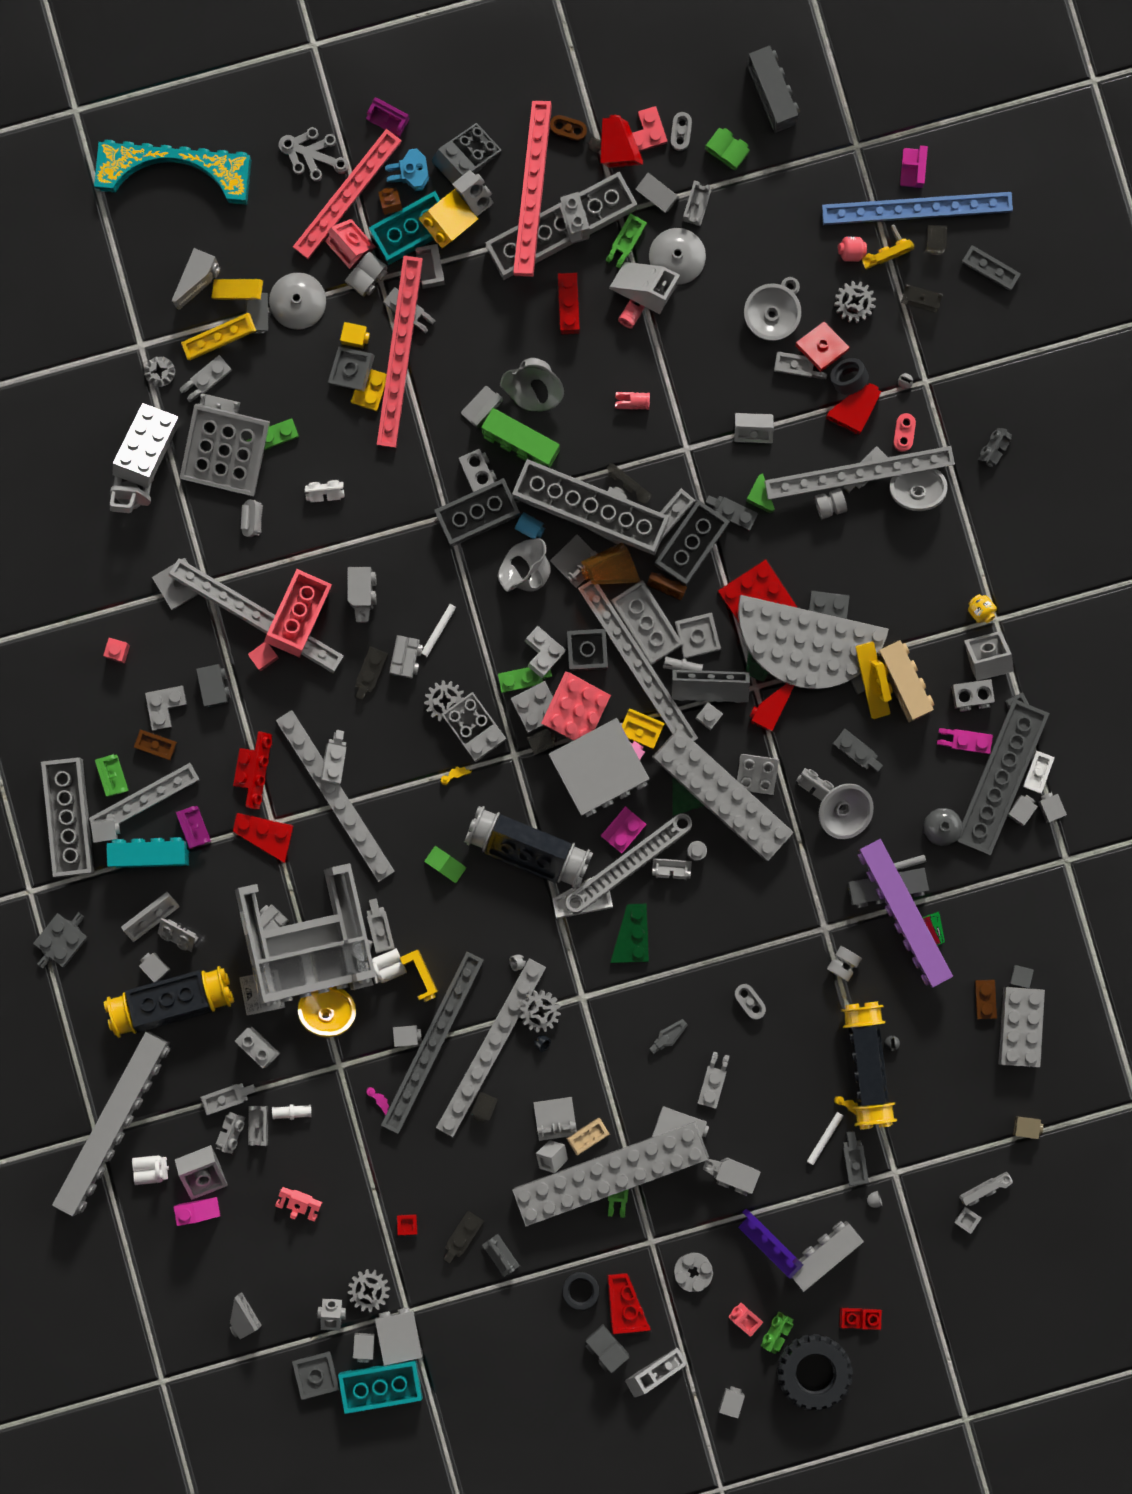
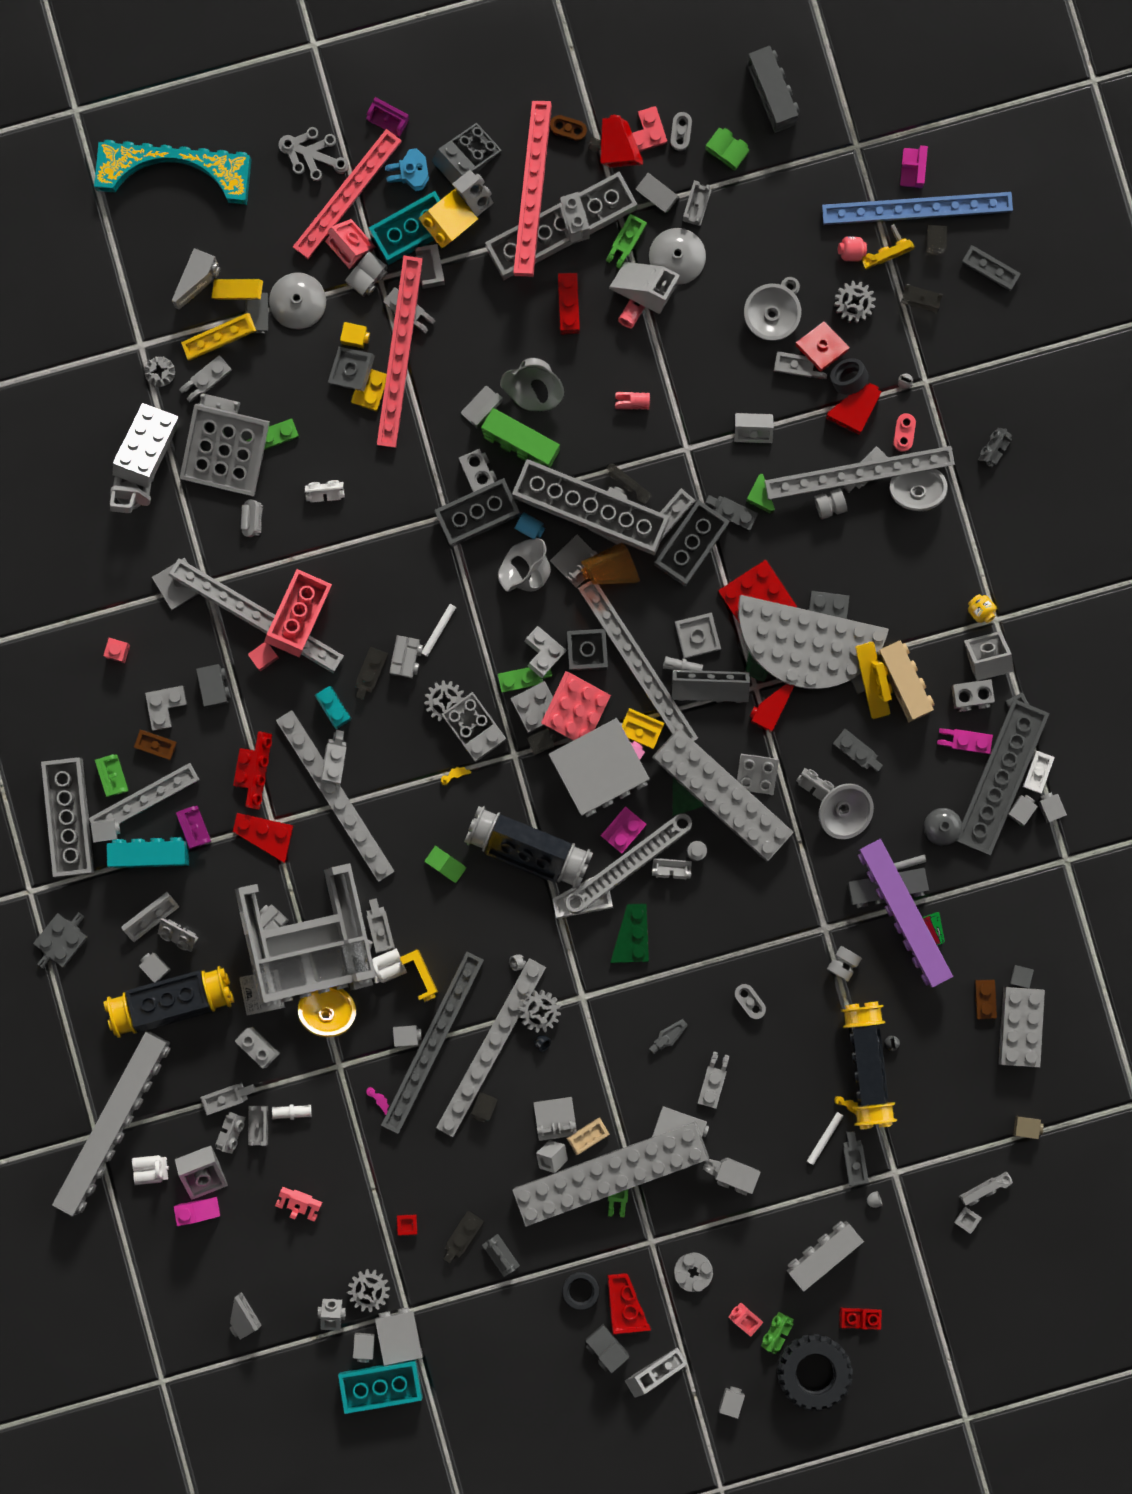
(315, 1375): dark grey plate -> none
(333, 707): none -> teal brick
(361, 591): light grey hinge -> none
(390, 200): reddish brown plate -> none
(647, 622): light grey tile -> none
(667, 586): reddish brown plate -> none
(709, 716): light grey brick -> none
(770, 1245): dark purple fence -> none

